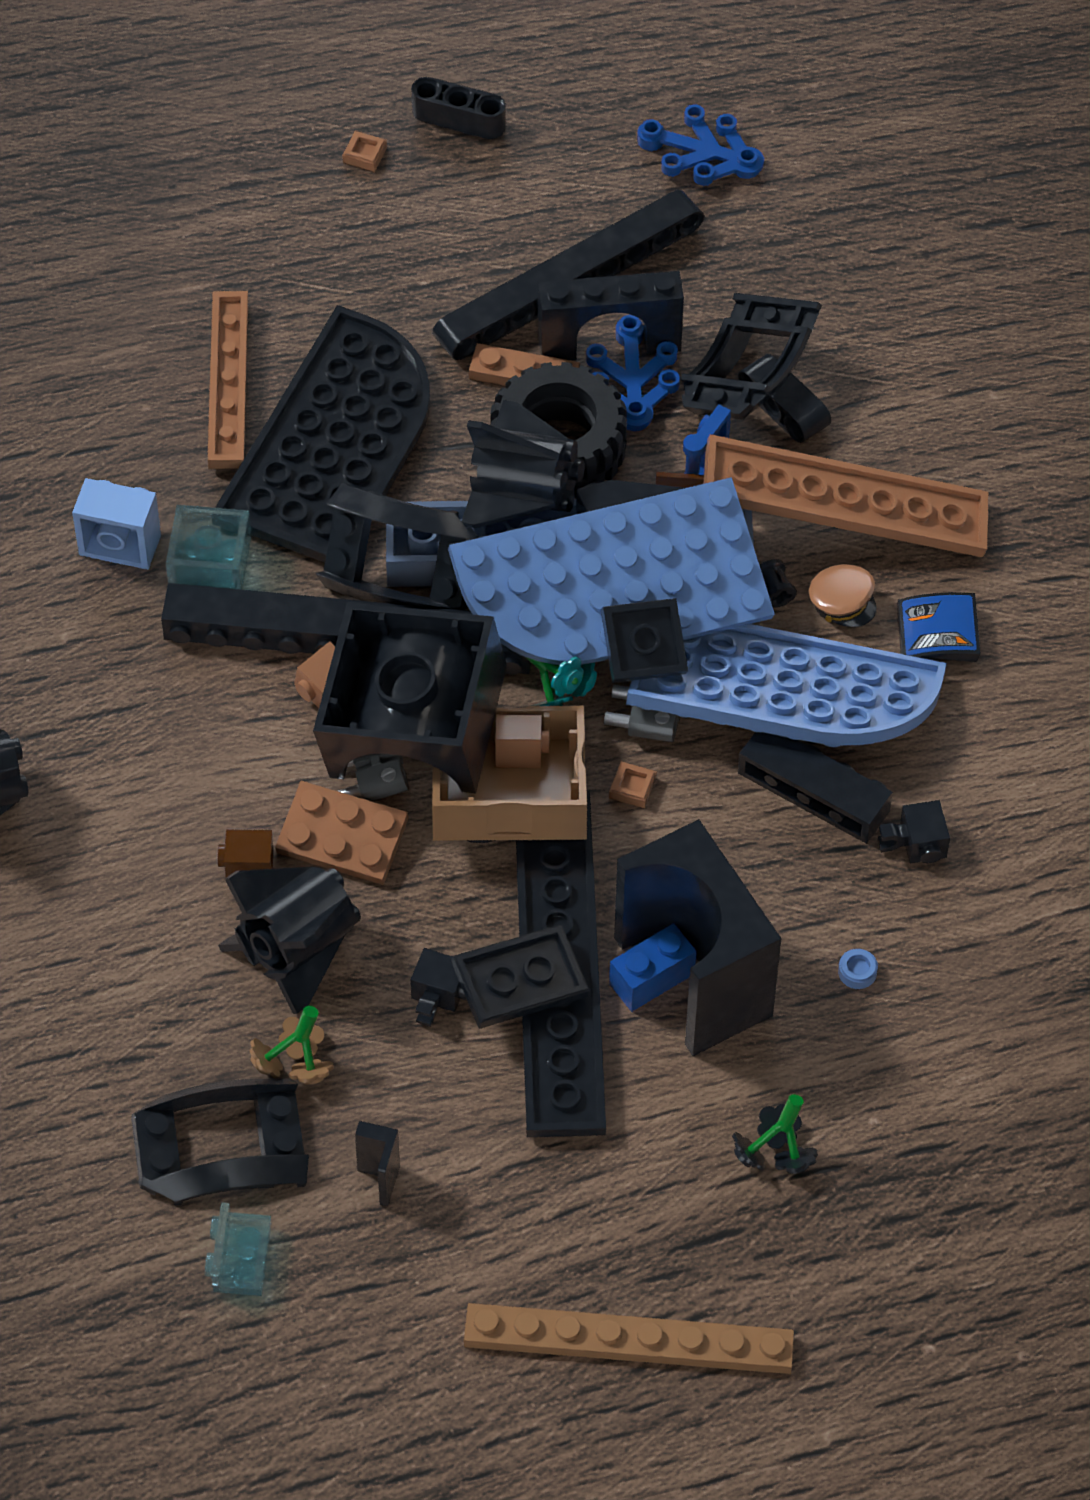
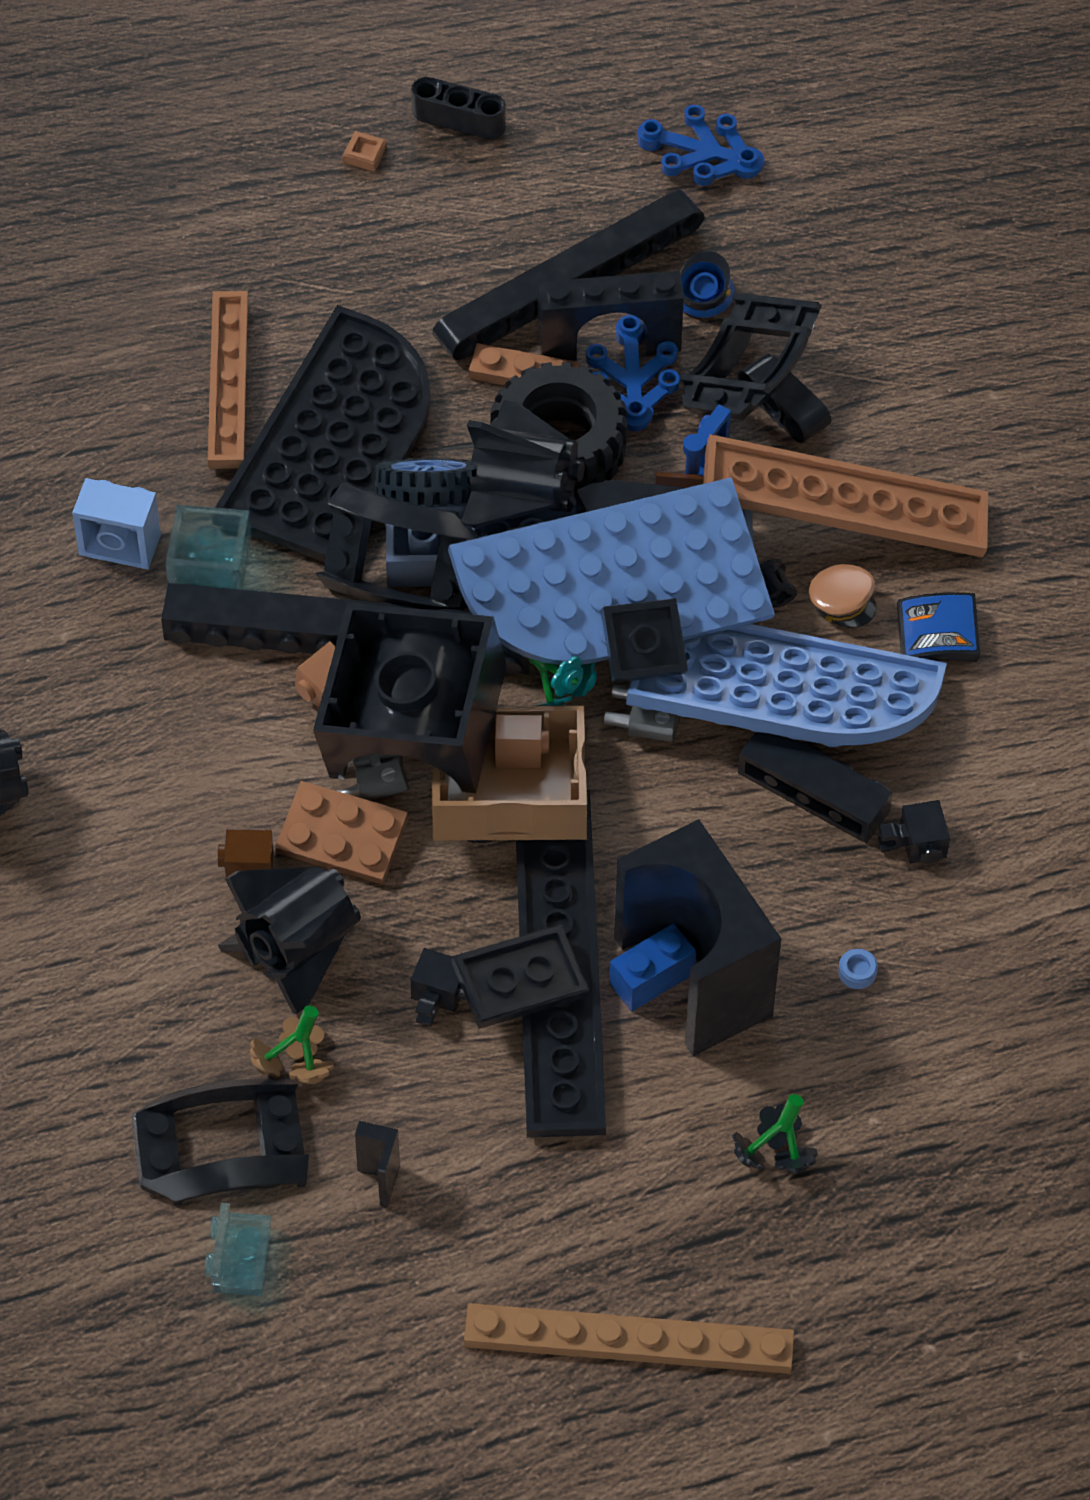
(426, 480): none -> black wheel
(632, 784): nougat tile -> none
(706, 284): none -> blue piece

